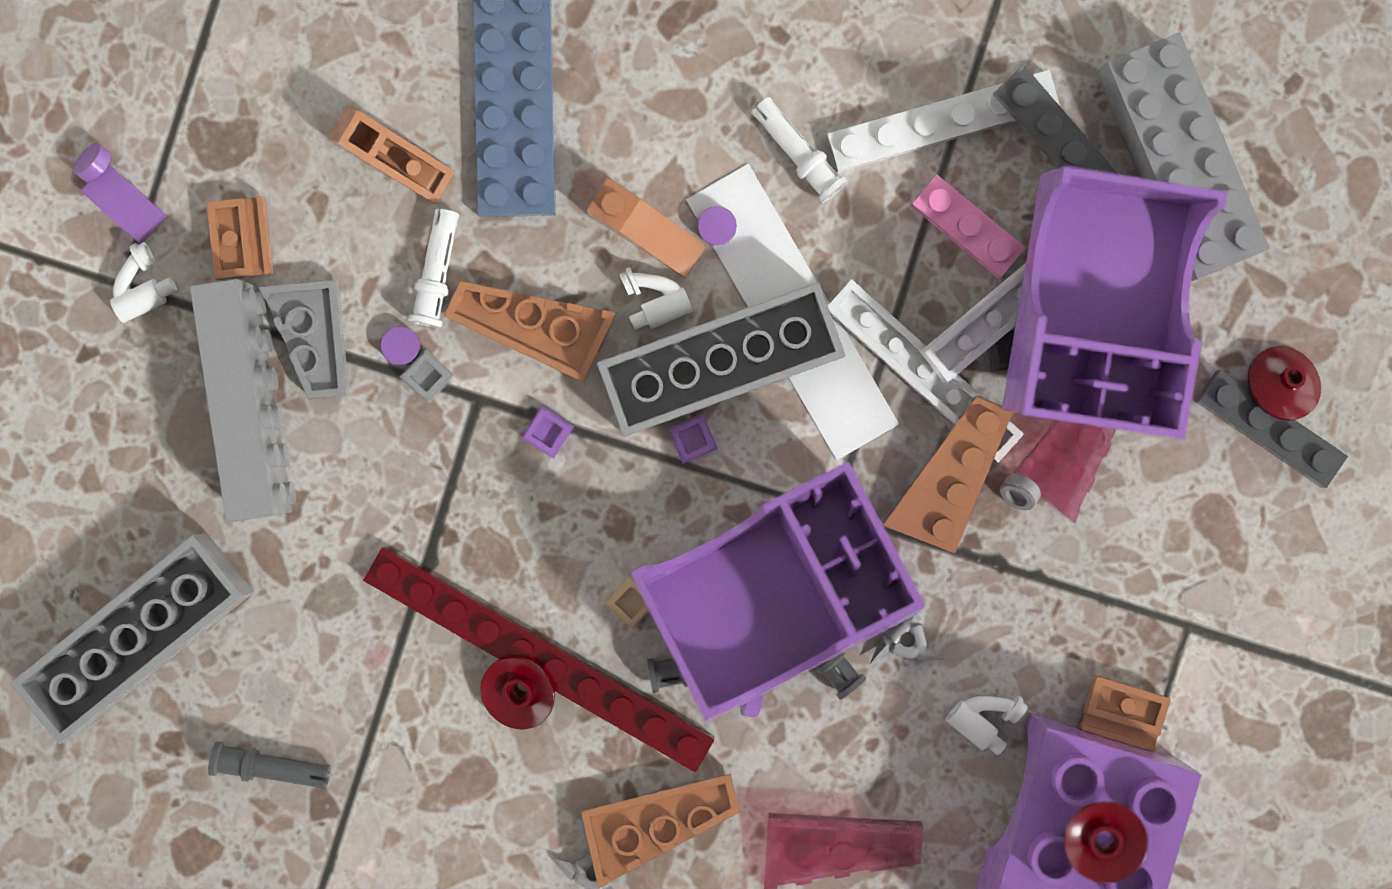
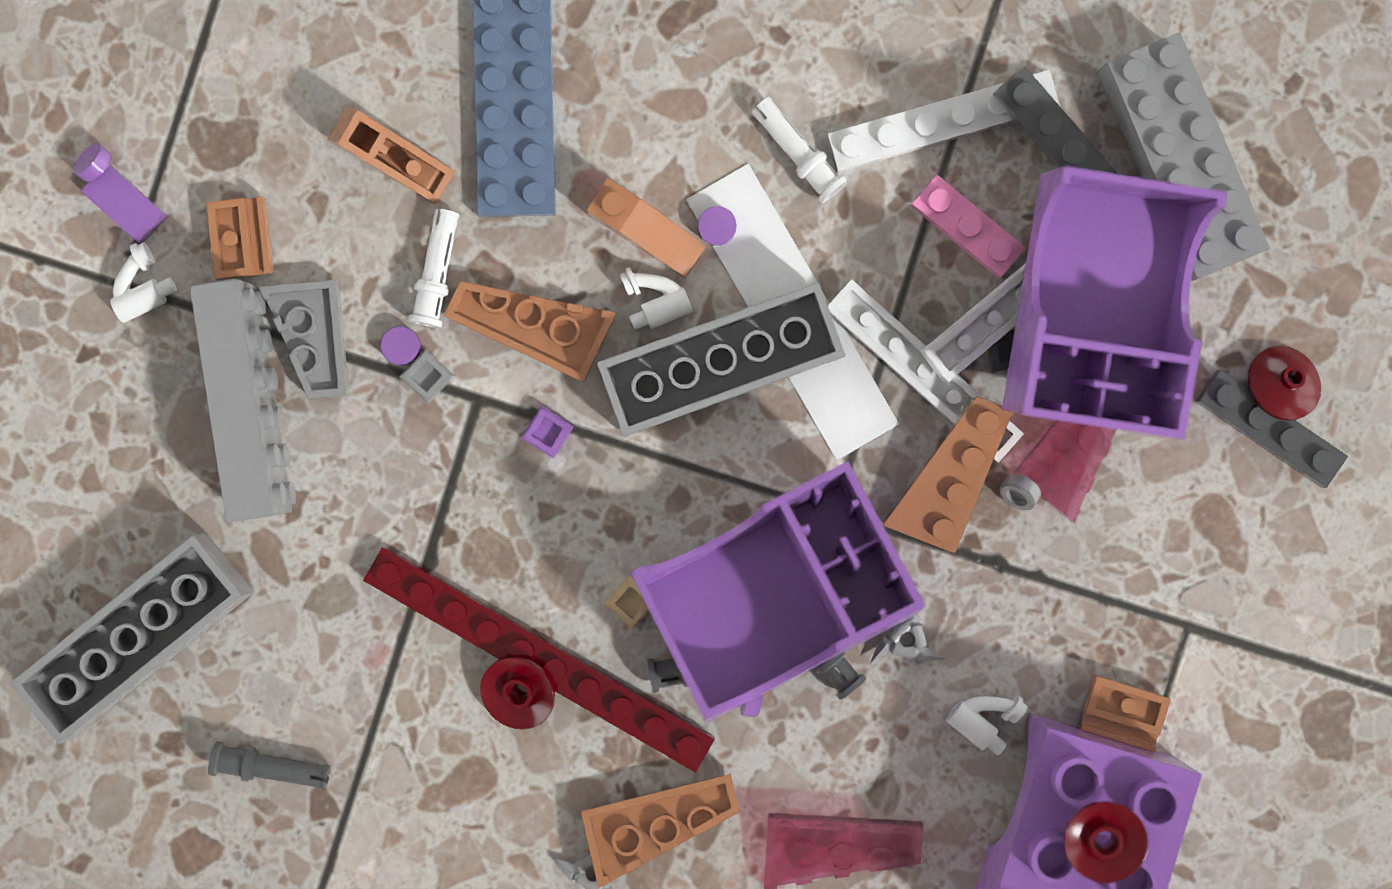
(692, 438): medium lavender tile -> none

